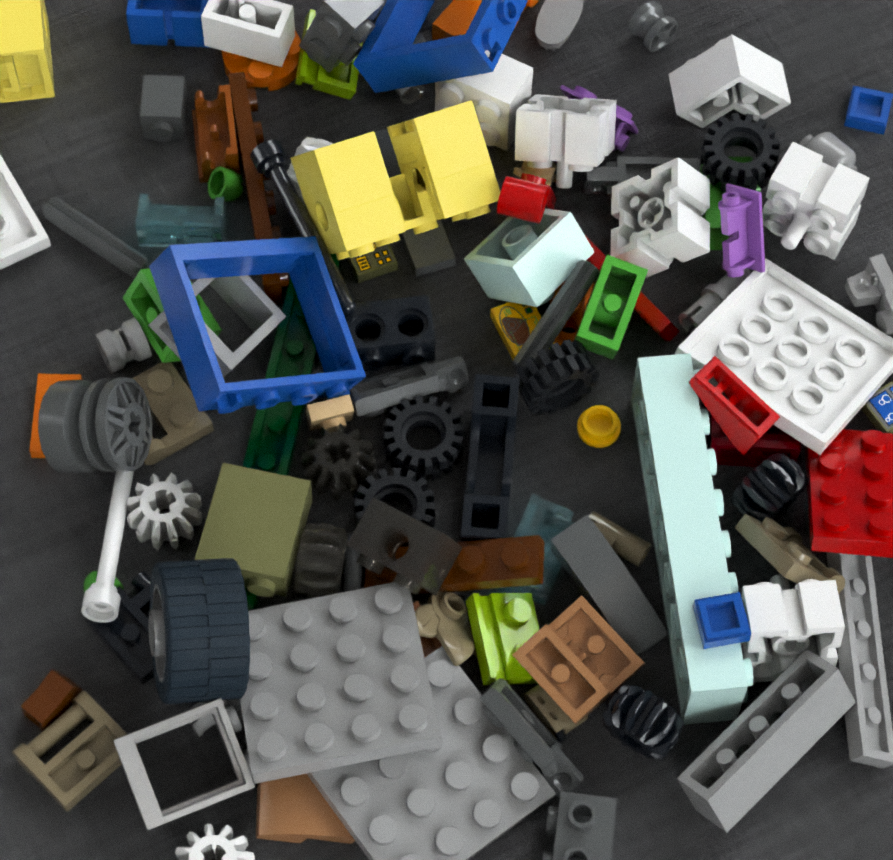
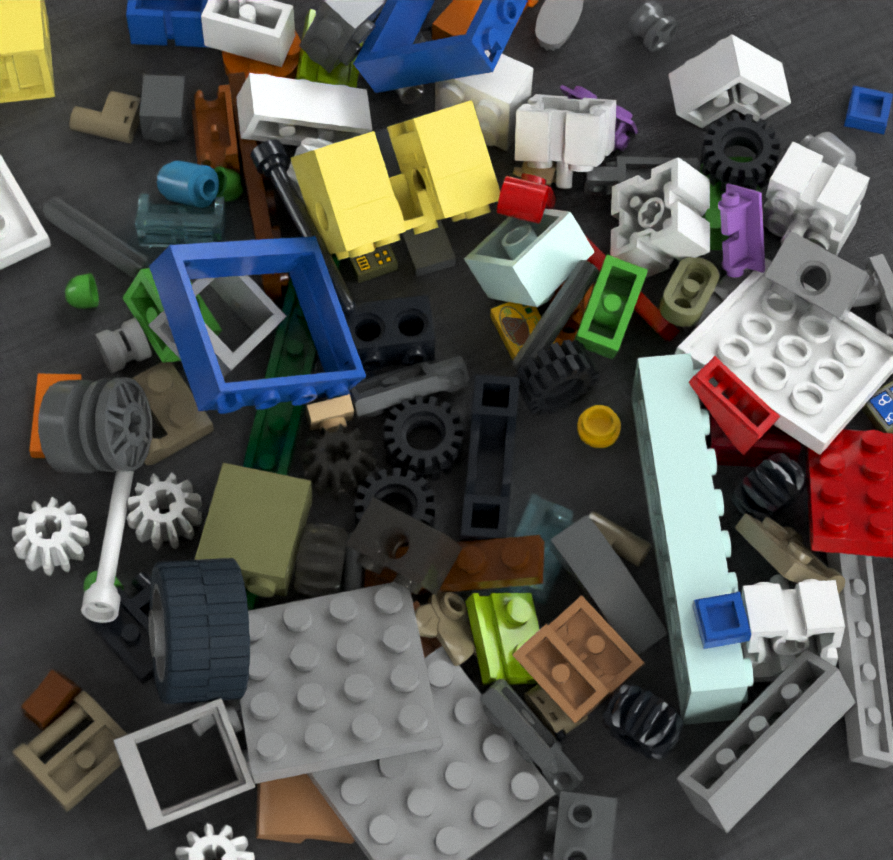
(35, 532): none -> white gear
(82, 292): none -> bright green hinge
(116, 121): none -> dark tan piece
(188, 183): none -> dark azure brick
(300, 109): none -> white brick
(689, 291): none -> olive plate
(842, 279): none -> light grey brick

